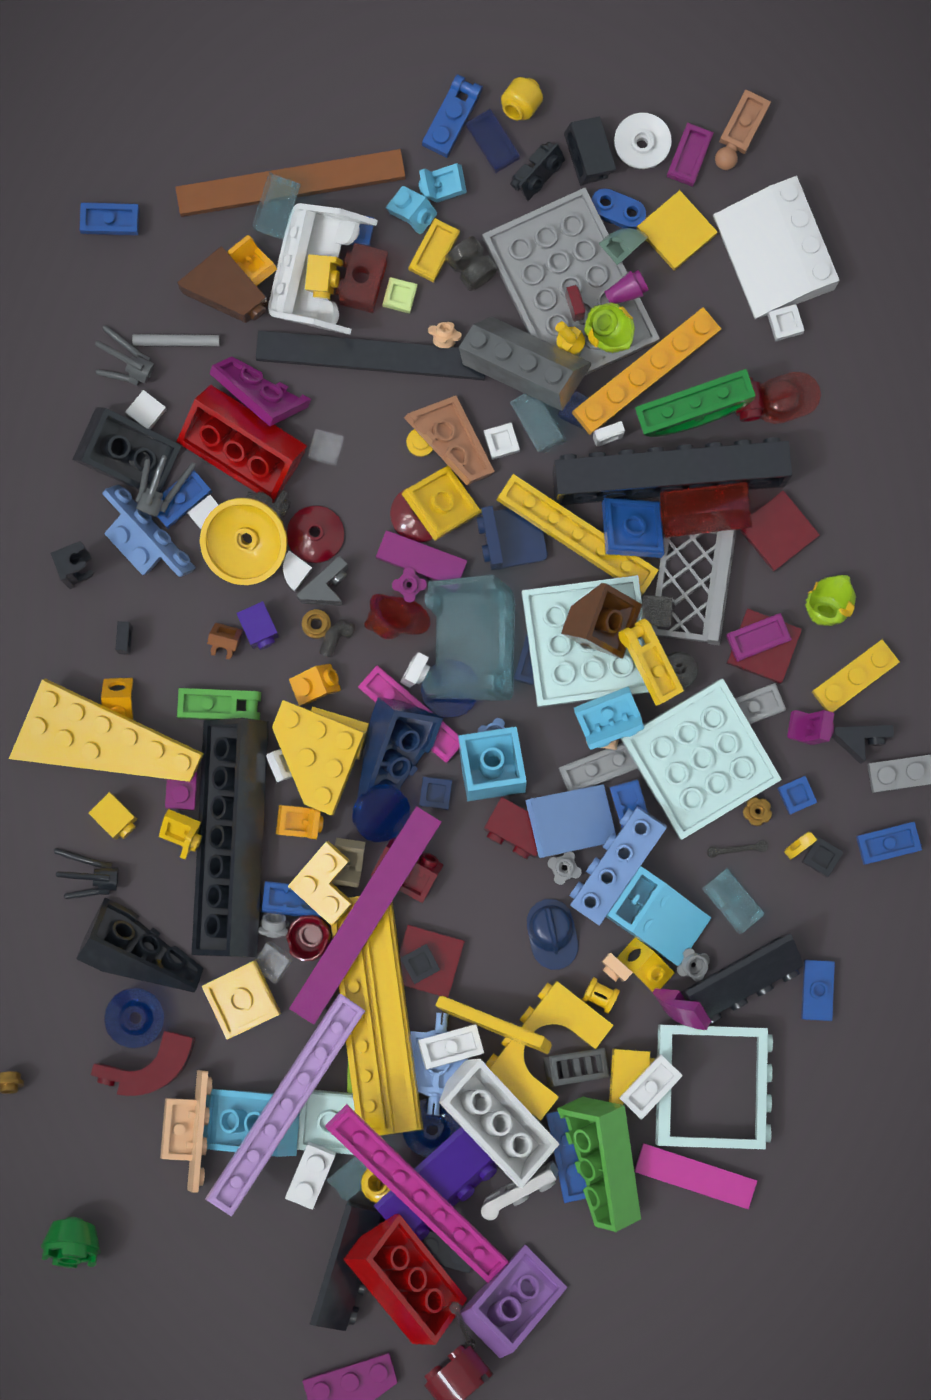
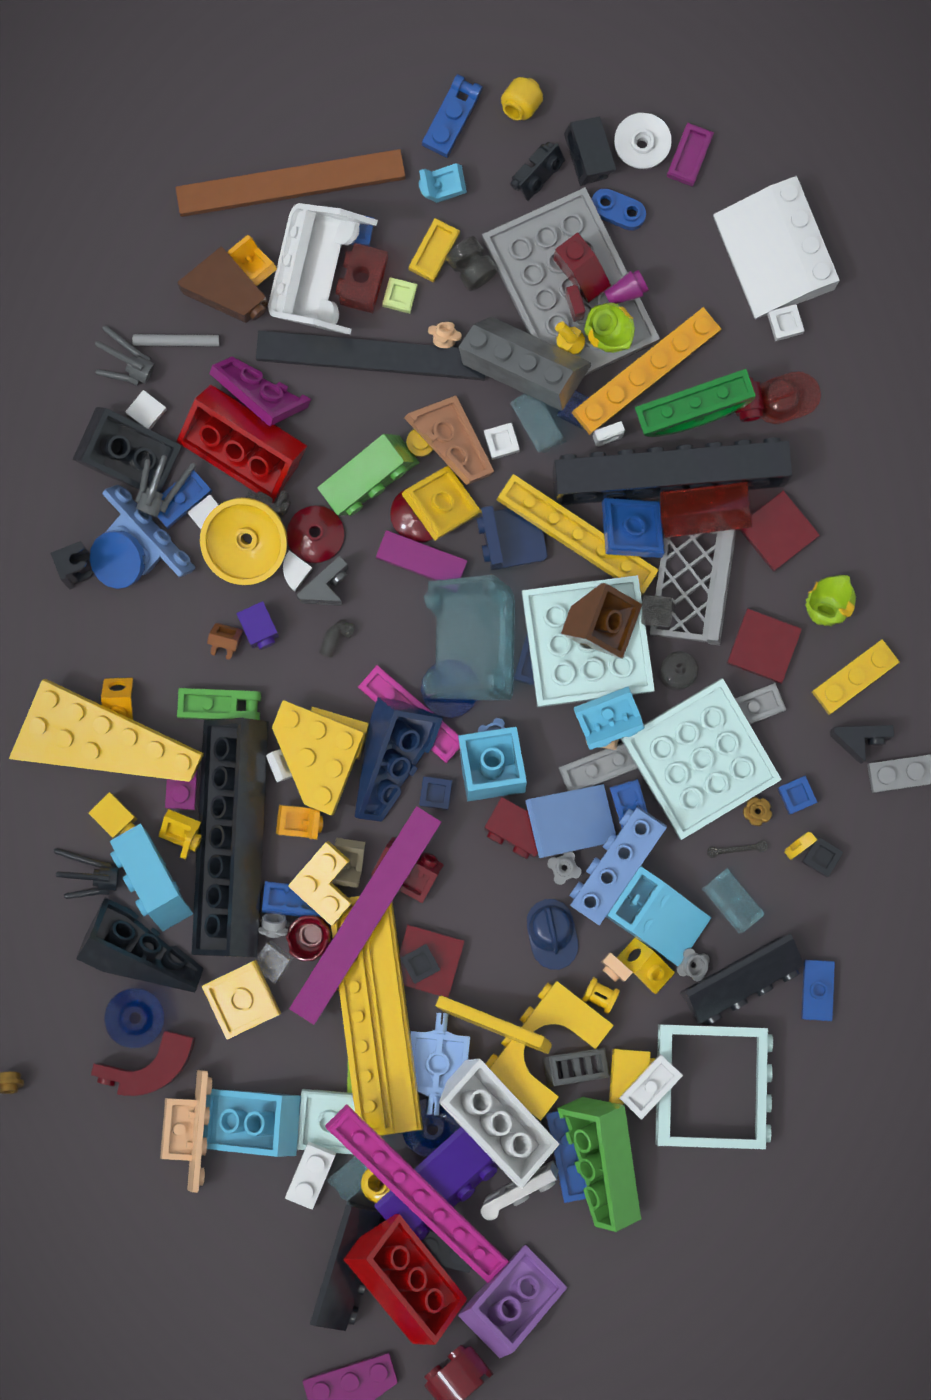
(71, 1242): green cone -> none
(109, 218): blue plate -> none
(117, 559): none -> blue tile
(124, 638): black tile -> none
(149, 878): none -> medium azure wedge
(276, 205): clear light blue hinge -> none
(285, 1105): lavender tile -> none
(313, 615): pearl gold plate -> none
(315, 683): light orange bracket -> none
(322, 275): yellow brick -> none
(326, 447): clear plate -> none
(368, 474): none -> bright green wedge
(381, 813): clear blue tile -> none
(394, 616): clear red piece -> none
(401, 584): magenta plate -> none
(412, 209): medium azure bracket -> none
(416, 670): white plate -> none
(450, 1047): white plate -> none
(456, 1309): clear smoke hinge -> none
(492, 140): clear blue tile -> none
(581, 267): none -> dark red slope
(622, 243): sand green brick -> none
(651, 661): yellow plate -> none
(677, 230): yellow tile -> none
(684, 1012): magenta slope -> none
(695, 1176): dark pink tile -> none
(741, 129): nougat plate -> none
(758, 637): magenta tile -> none
(811, 727): magenta bracket -> none
(888, 843): blue plate -> none

